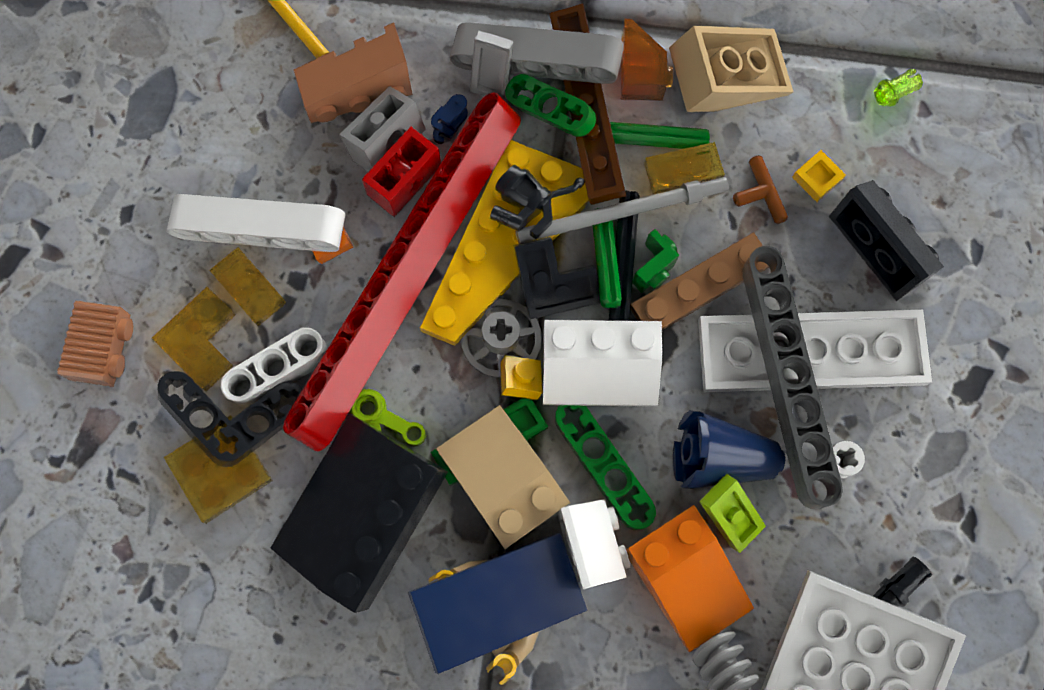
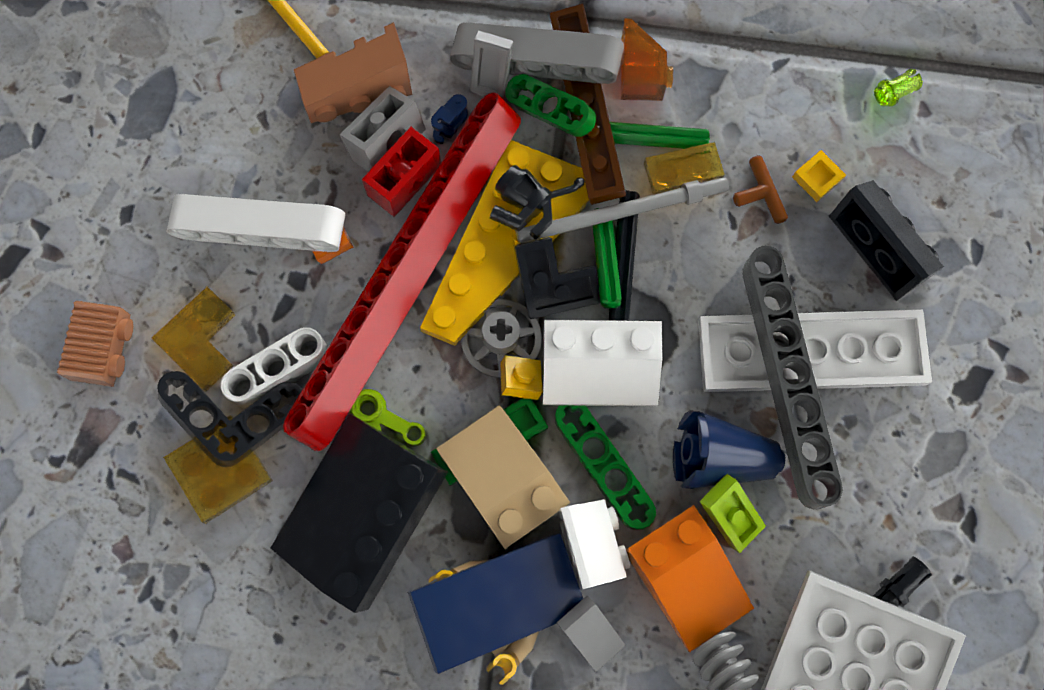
(248, 286): clear yellow plate -> none
(591, 633): none -> light grey tile
(656, 270): green bracket -> none
(698, 285): medium nougat plate -> none
(729, 67): tan slope -> none
(853, 459): white bush -> none

